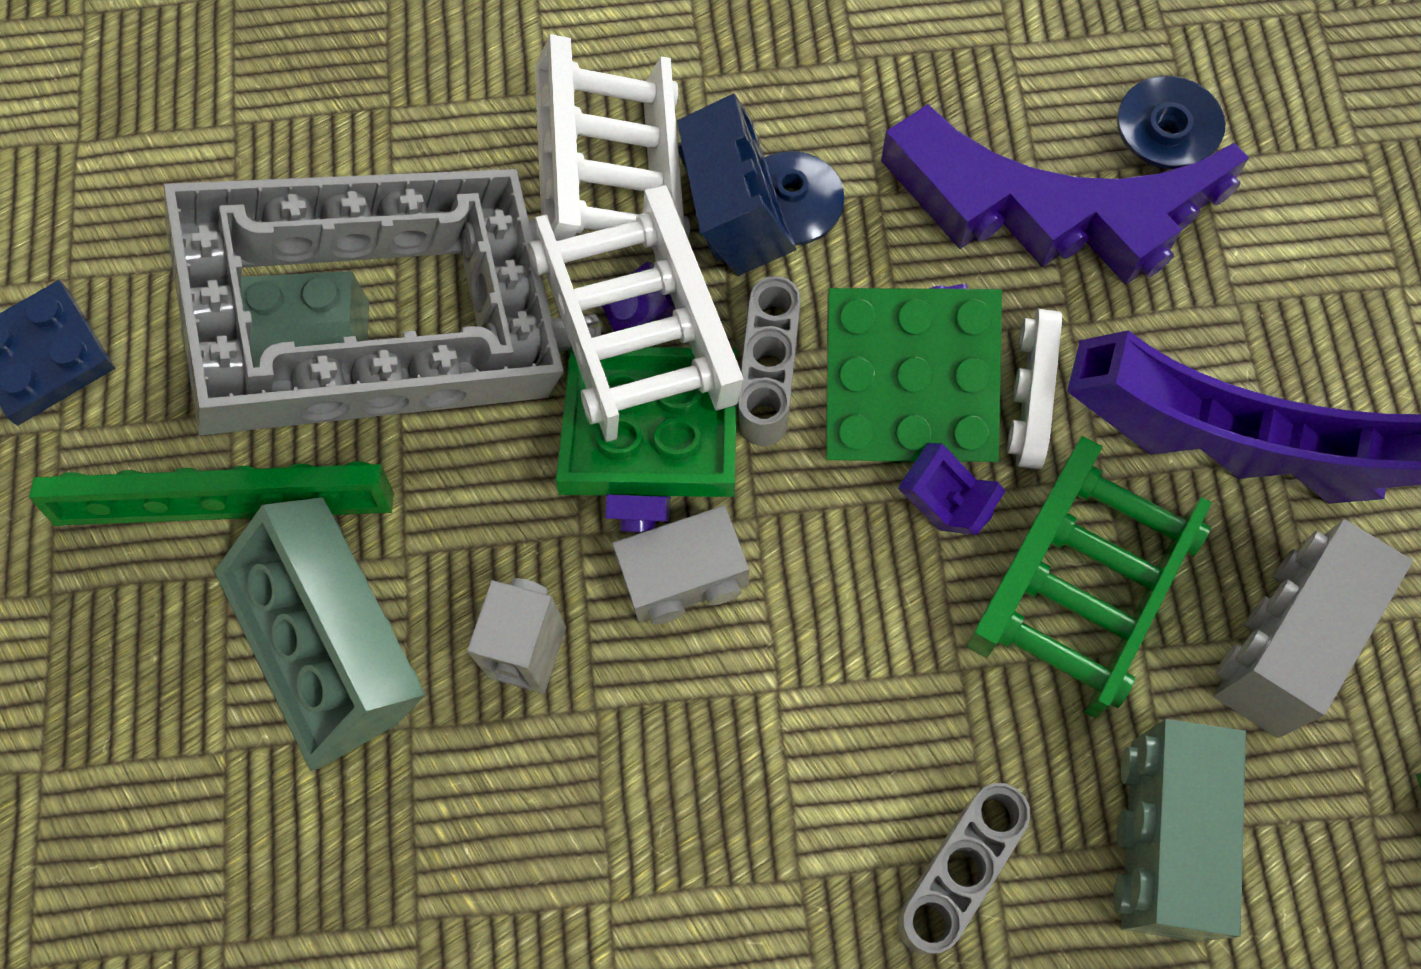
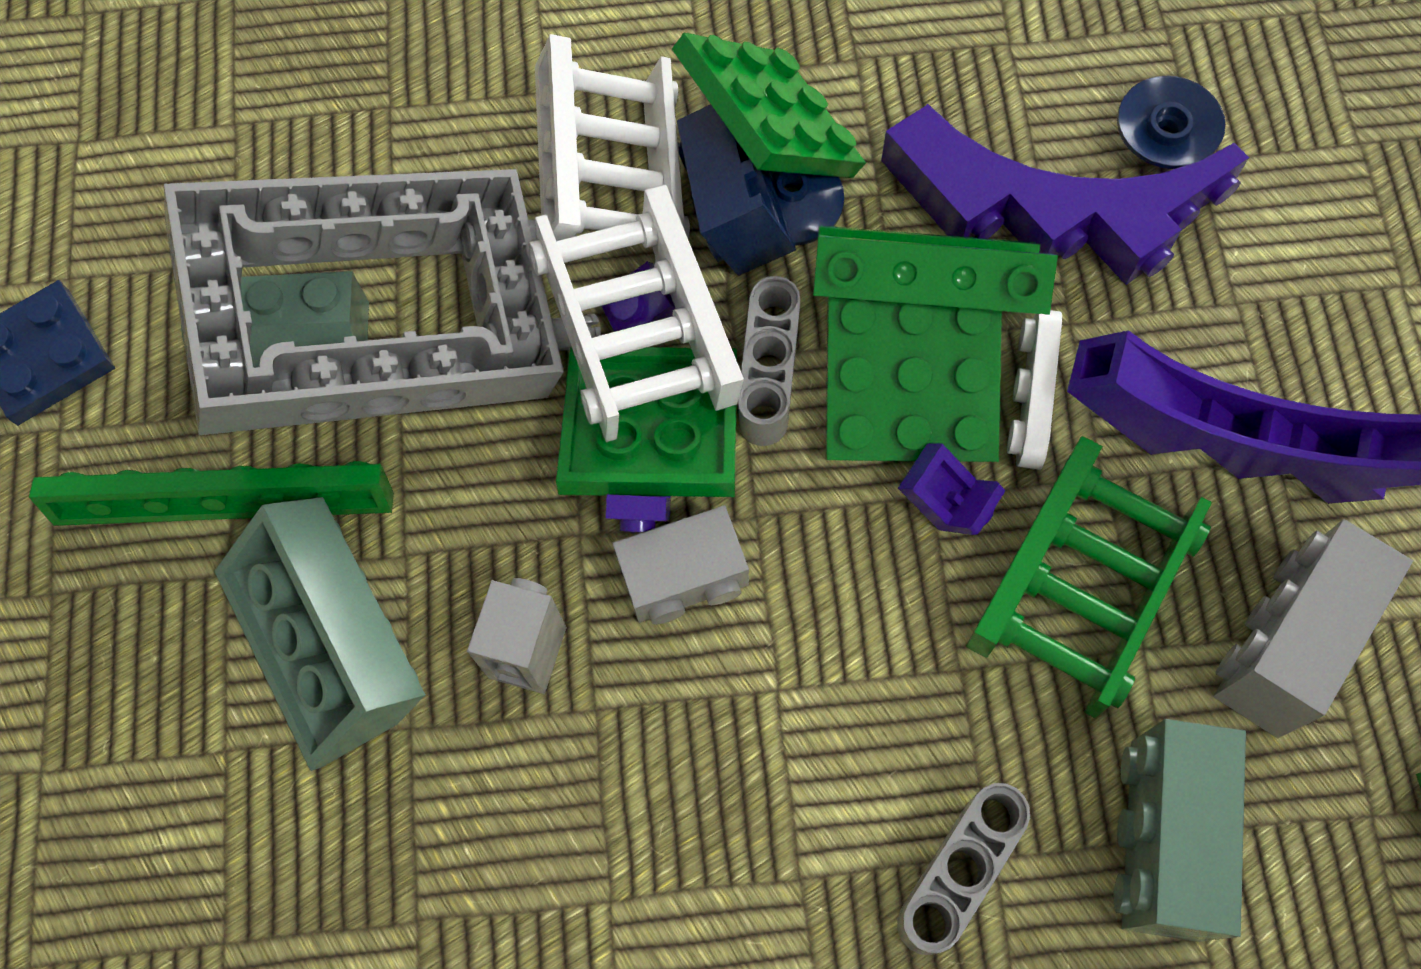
(769, 107): none -> green plate
(934, 270): none -> green fence

